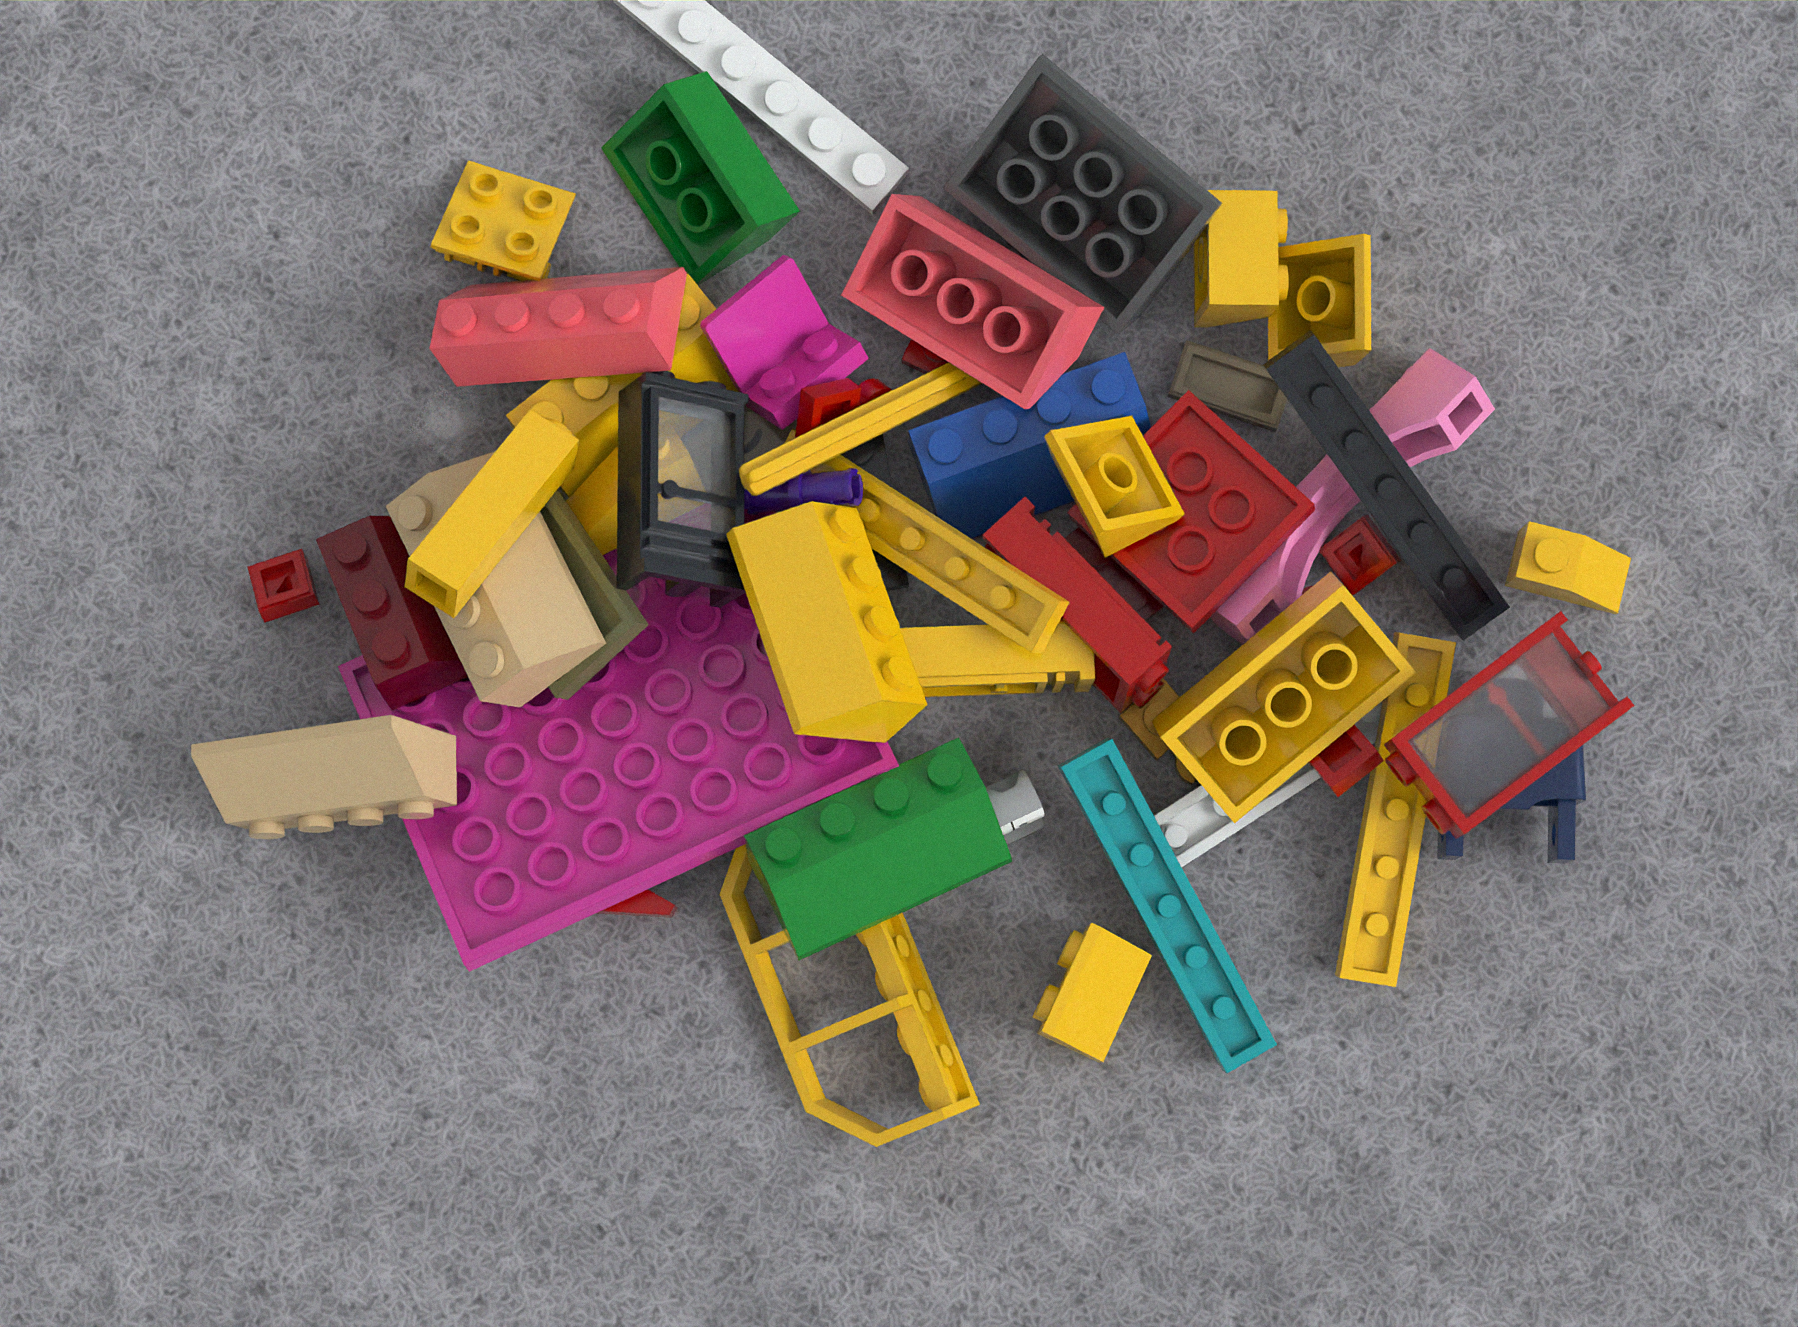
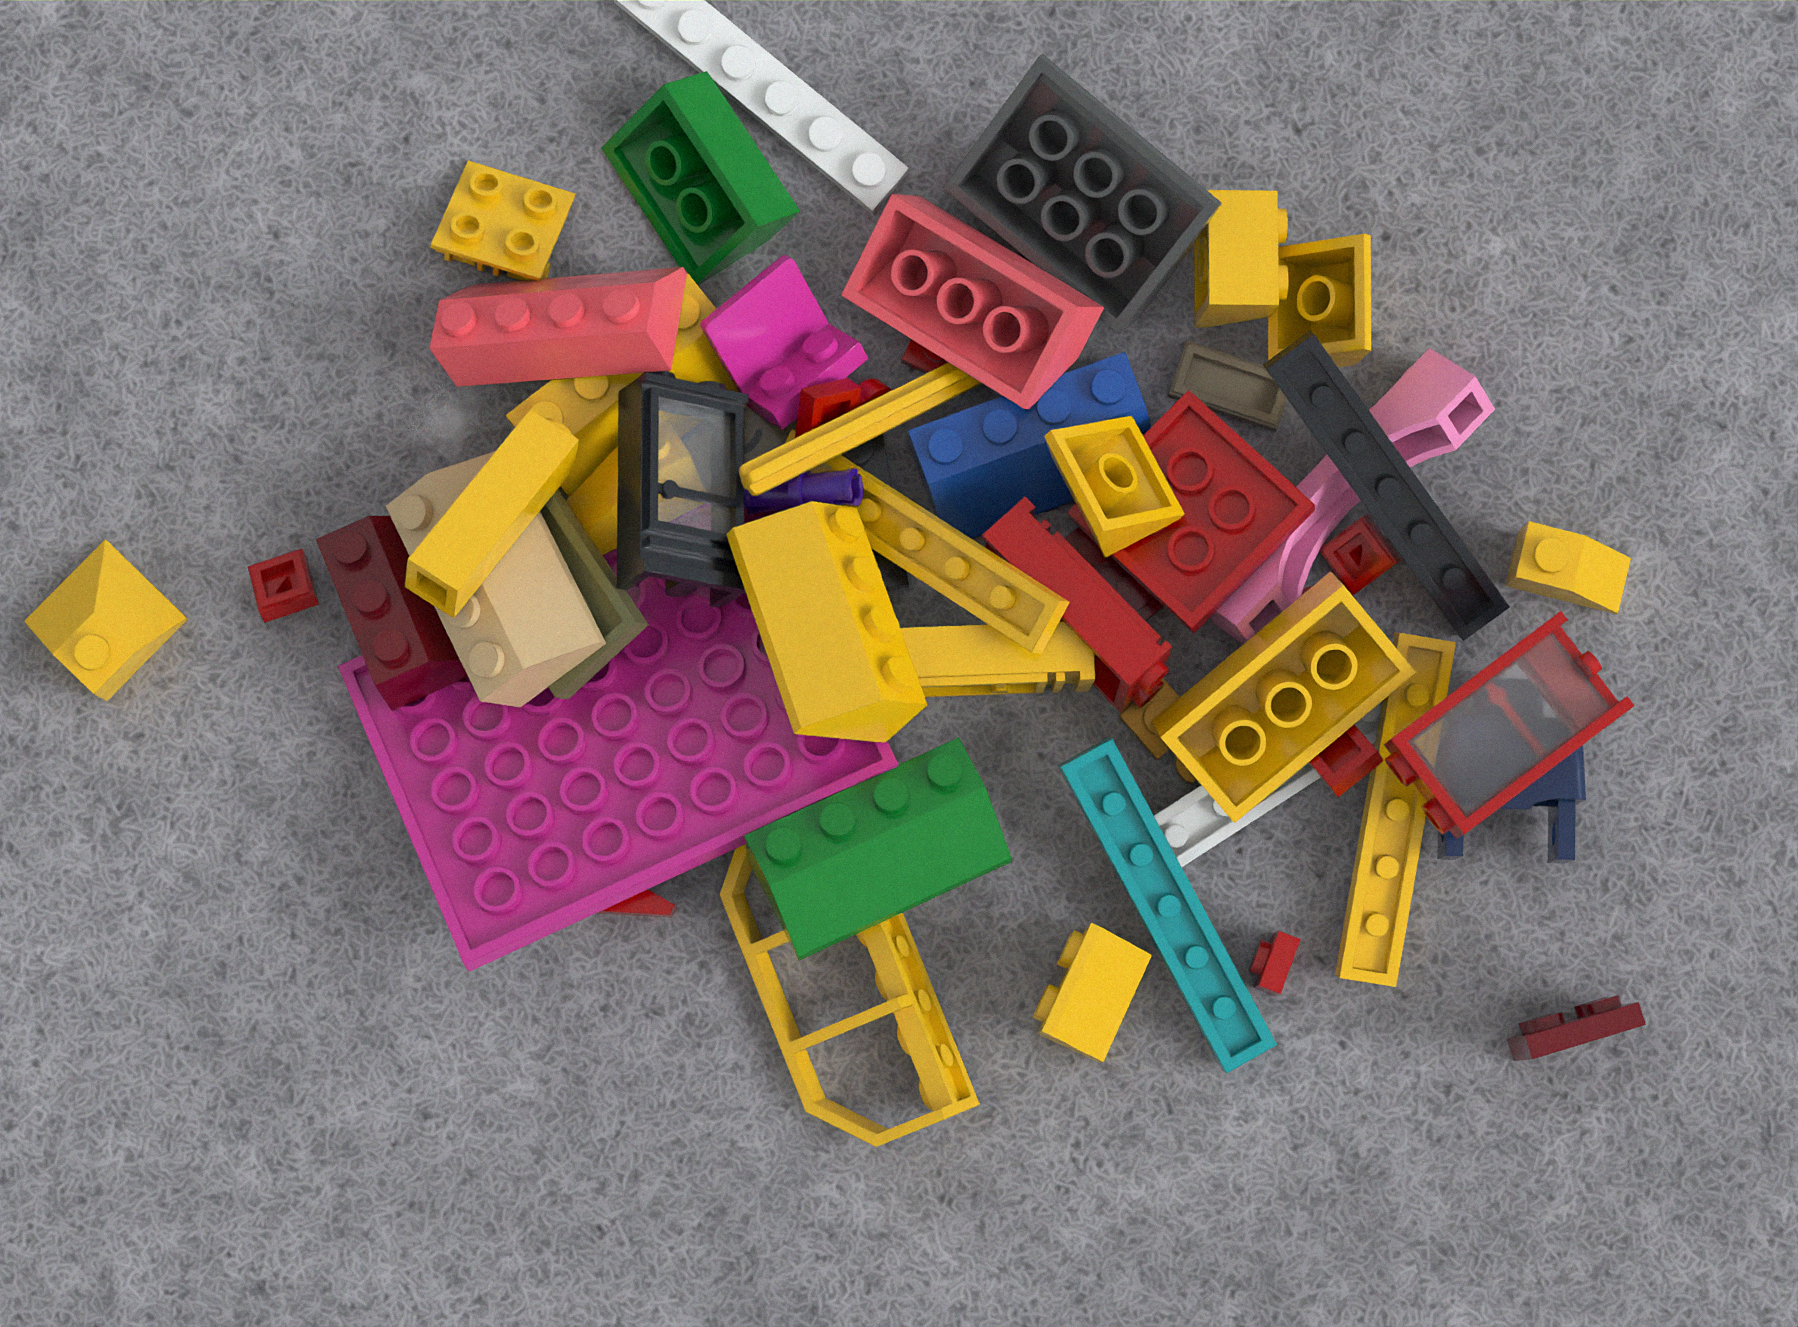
(105, 621): none -> yellow slope
(329, 775): tan slope -> none
(1016, 806): light grey leg -> none
(1273, 962): none -> red plate
(1593, 1021): none -> dark red plate

